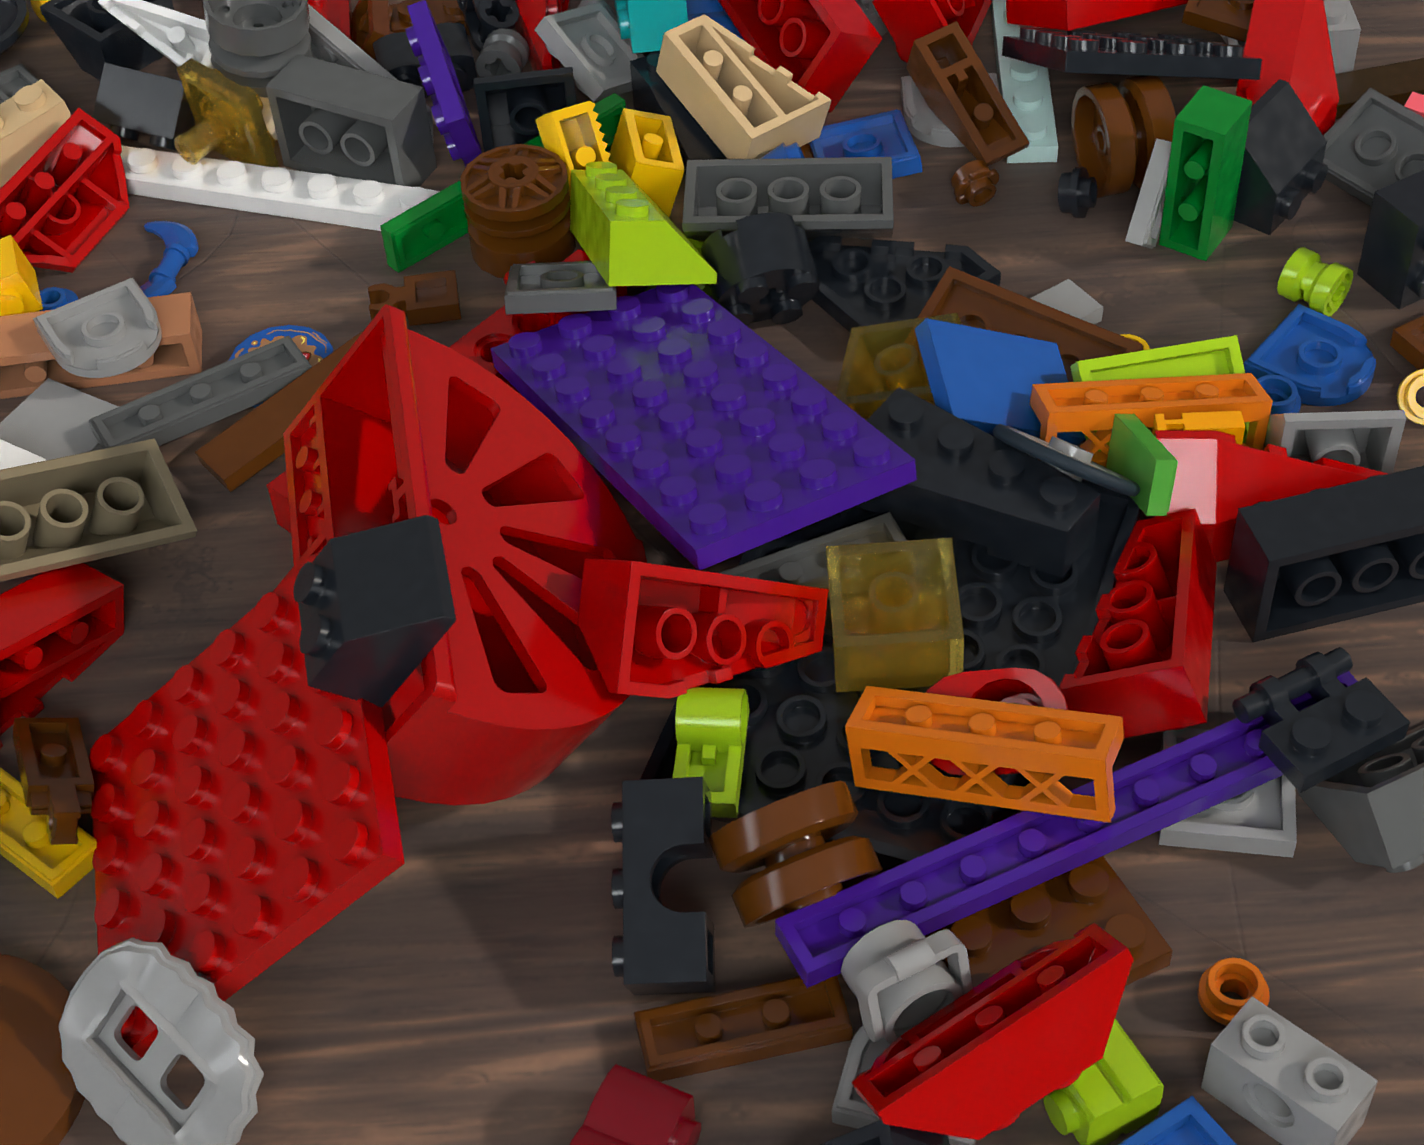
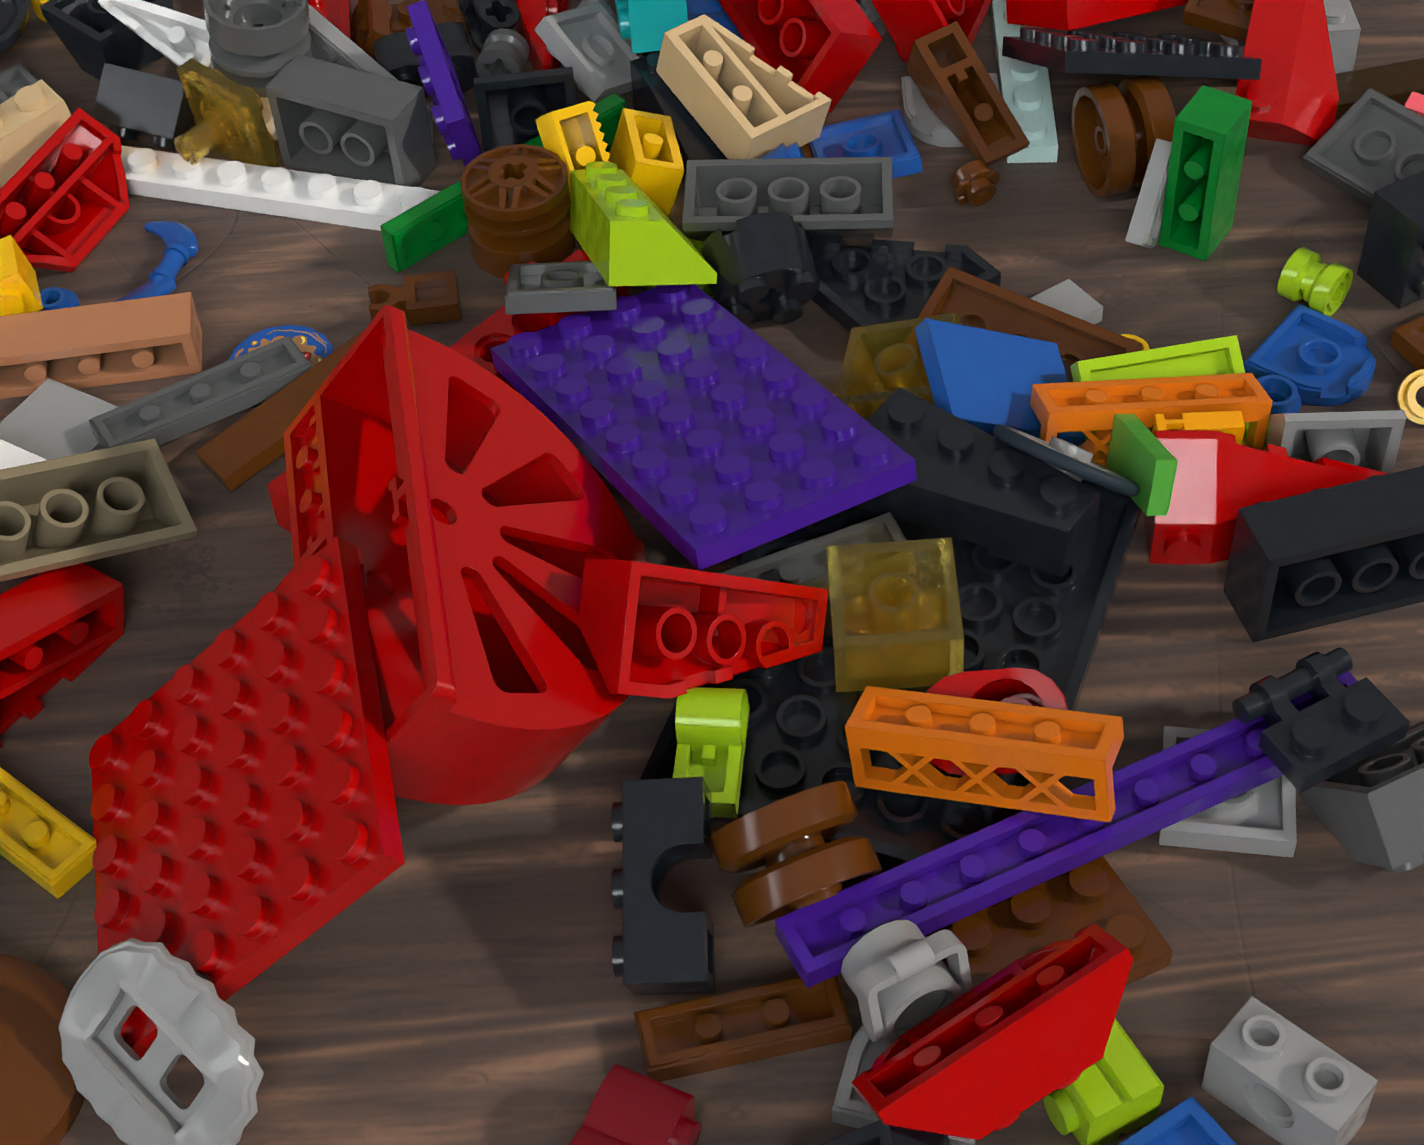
(54, 773): reddish brown hinge -> none
(102, 331): light grey tile -> none
(373, 608): black slope -> none
(1077, 192): black plate -> none
(1152, 632): red wedge -> none
(1230, 976): orange plate -> none
(1279, 160): black slope -> none

